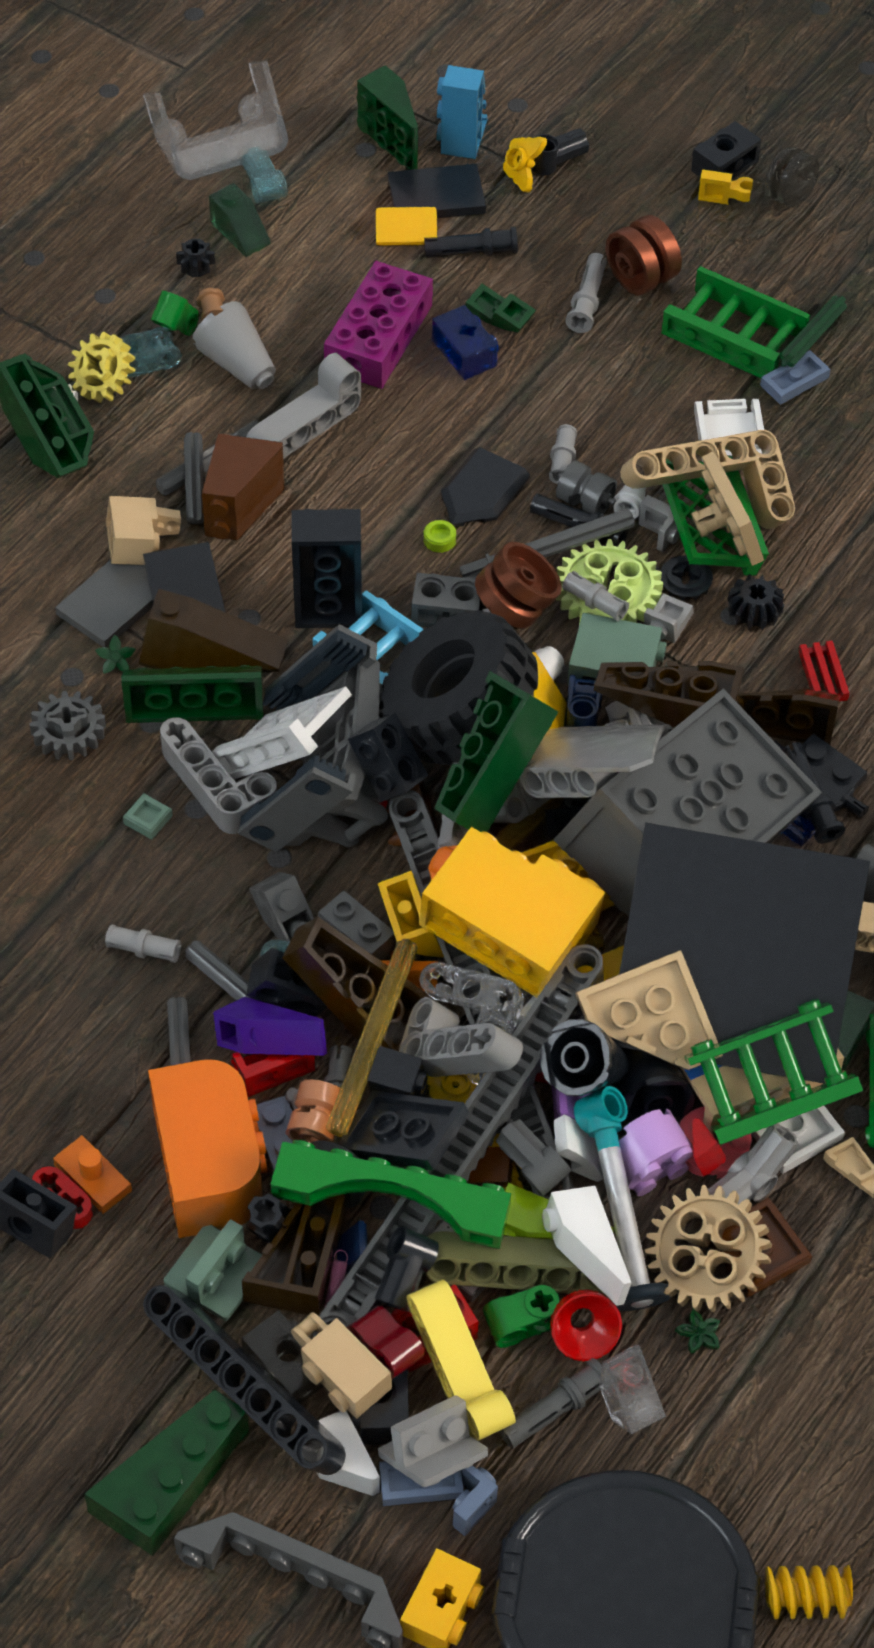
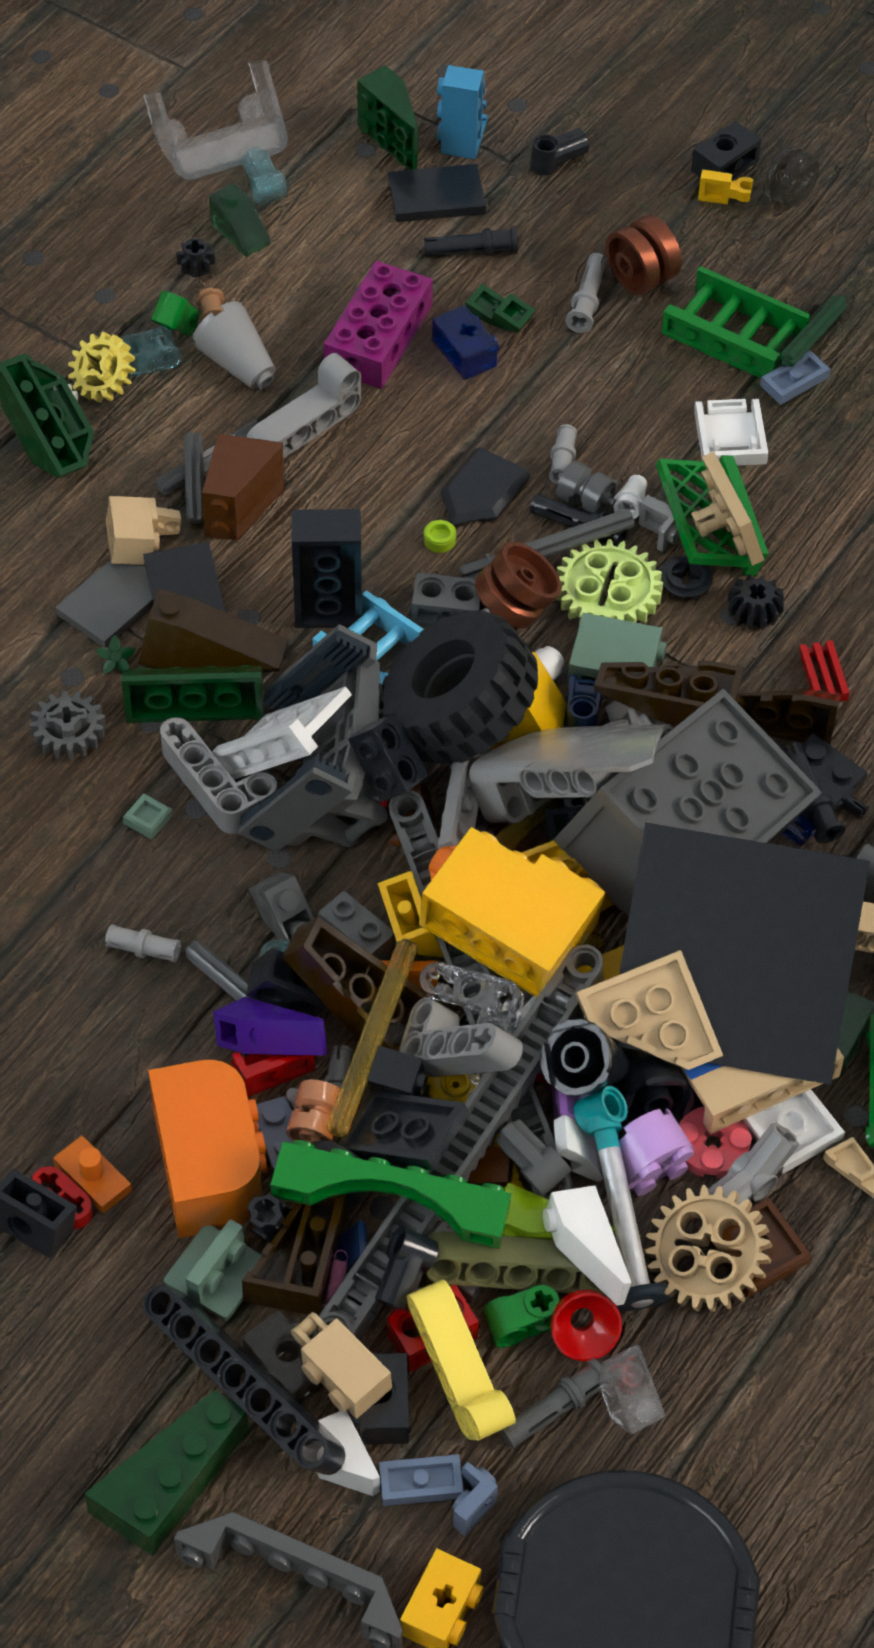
(178, 1031): dark grey axle -> none
(387, 1340): dark red axle -> none
(405, 225): yellow slope -> none
(433, 1443): light grey bracket -> none
(494, 753): dark green wedge -> none
(521, 158): yellow animal -> none
(595, 595): light grey pin -> none
(670, 615): light grey bracket -> none
(700, 1332): dark green plant -> none
(706, 1149): red slope -> none
(744, 458): tan beam -> none
(766, 1109): green fence -> none
(809, 1591): yellow piece -> none

